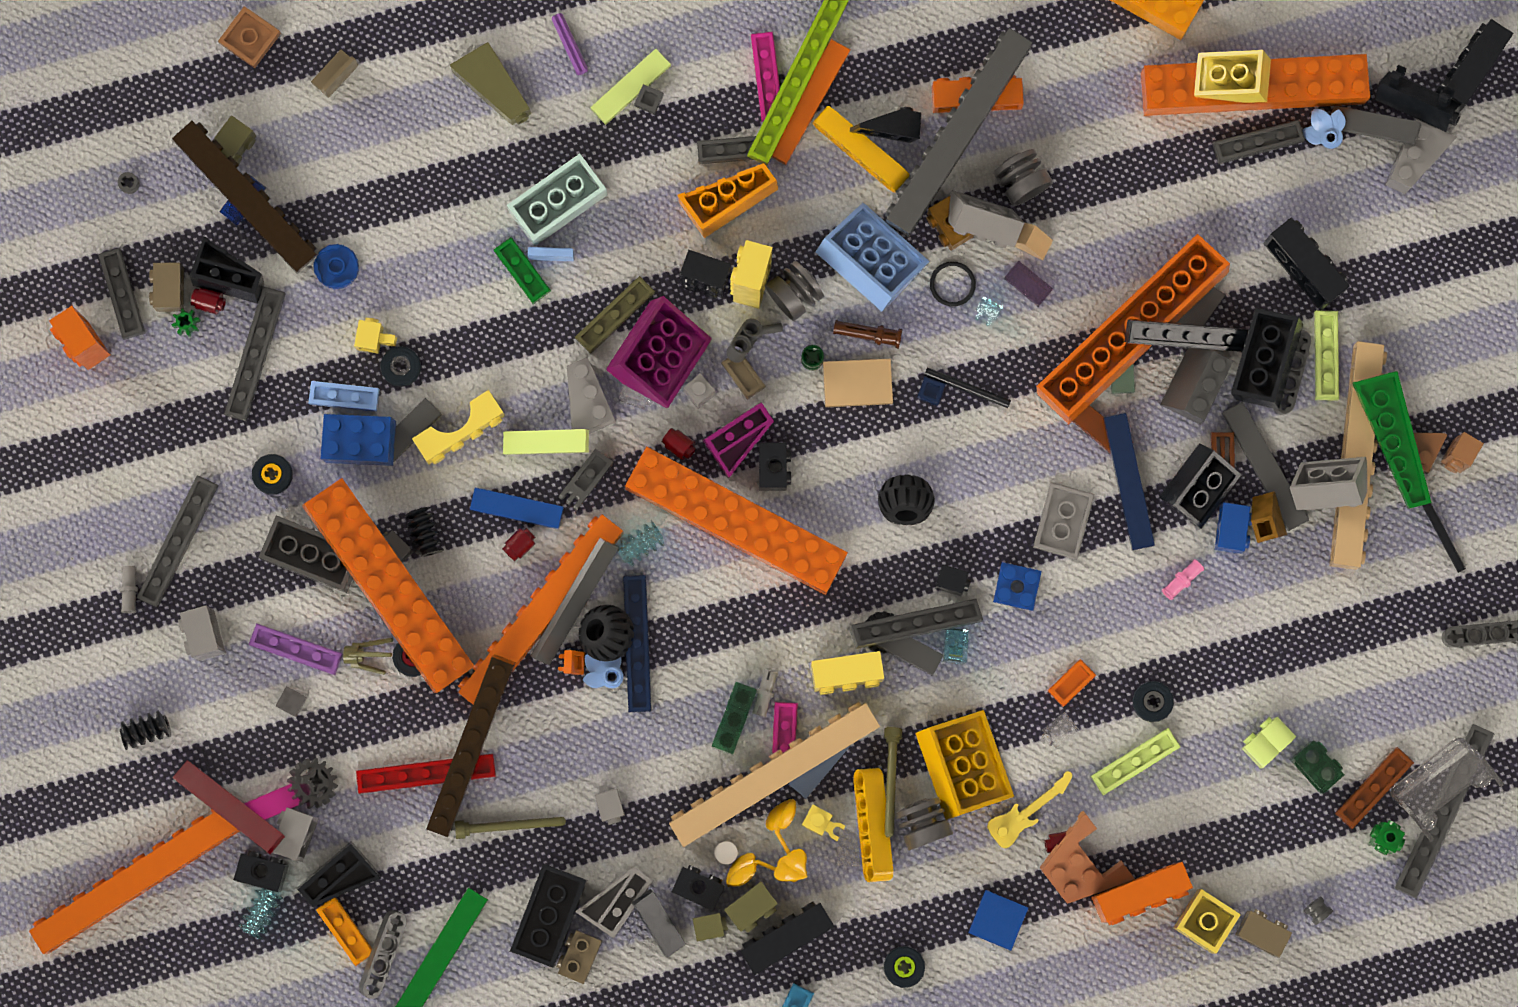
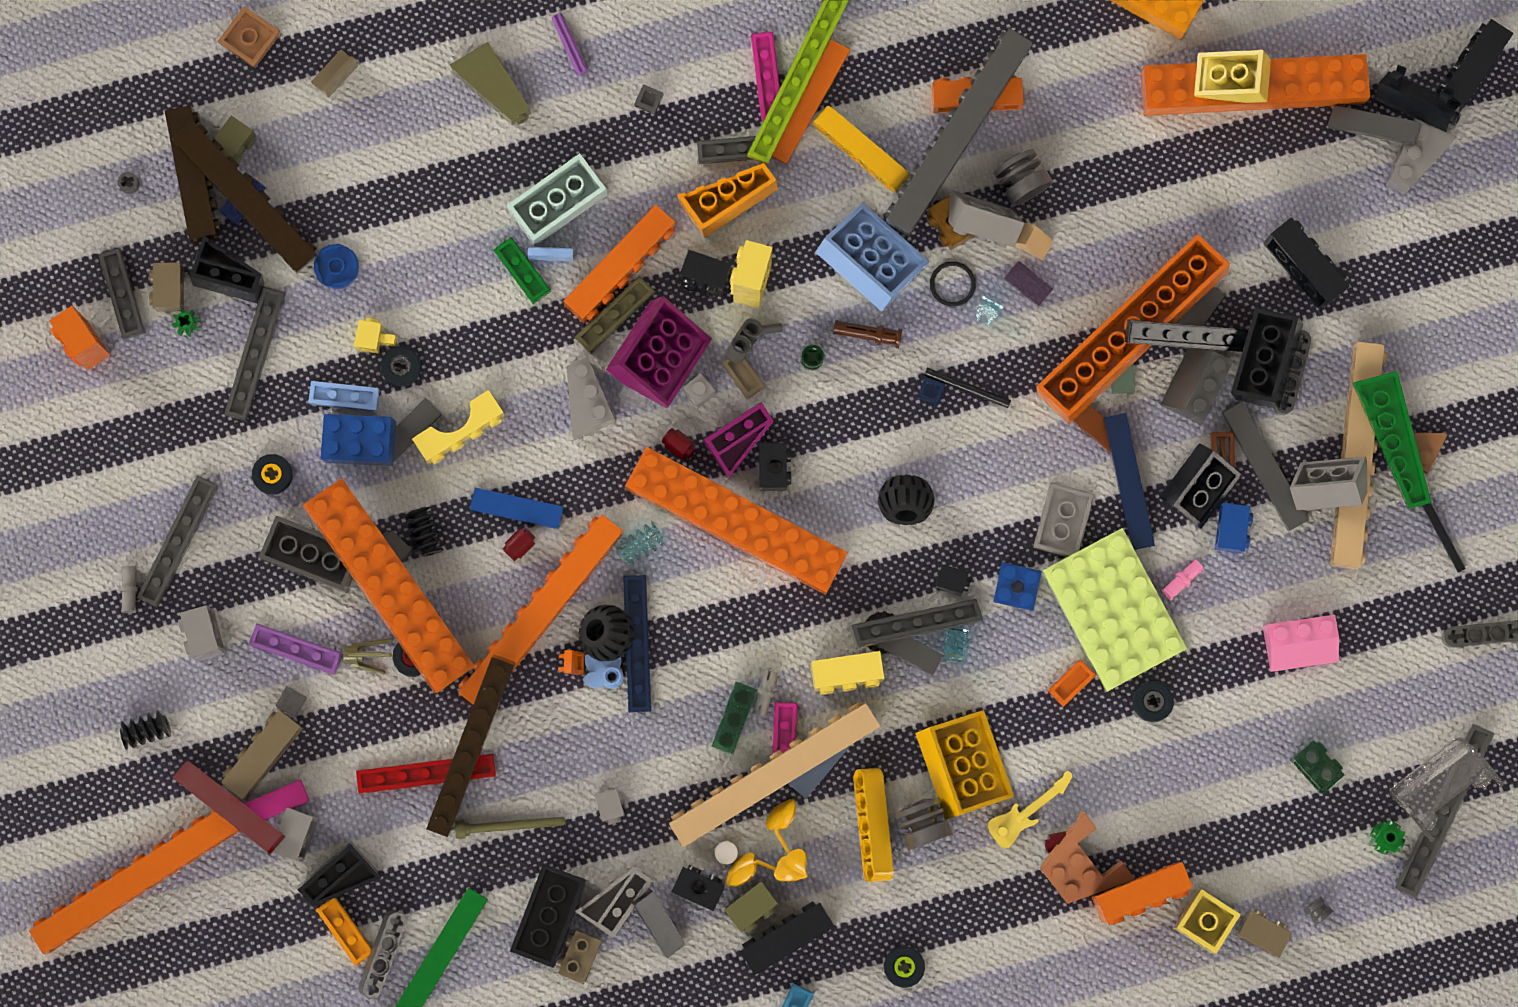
(193, 184): none -> dark brown brick
(208, 300): dark red brick -> none
(247, 873): black brick -> none
(259, 913): clear light blue piece -> none
(262, 754): none -> dark tan brick
(319, 777): dark grey gear -> none
(546, 441): yellowish green tile -> none
(574, 601): dark grey tile -> none
(586, 478): dark grey hinge -> none
(620, 264): none -> orange brick
(629, 86): yellowish green tile -> none
(709, 926): olive brick -> none
(797, 288): flat silver wheel -> none
(819, 821): light yellow brick -> none
(857, 382): tan tile -> none
(893, 736): olive piece -> none
(899, 125): black slope -> none
(998, 920): blue tile -> none
(1059, 730): clear brick -> none
(1114, 609): none -> yellowish green plate
(1135, 761): yellowish green tile -> none
(1258, 142): dark grey tile -> none
(1267, 517): pearl gold slope -> none
(1268, 741): yellowish green brick -> none
(1302, 643): none -> bright pink slope
(1323, 125): light blue plate -> none
(1326, 355): yellowish green tile -> none
(1374, 788): dark orange tile -> none
(1461, 453): medium nougat brick -> none

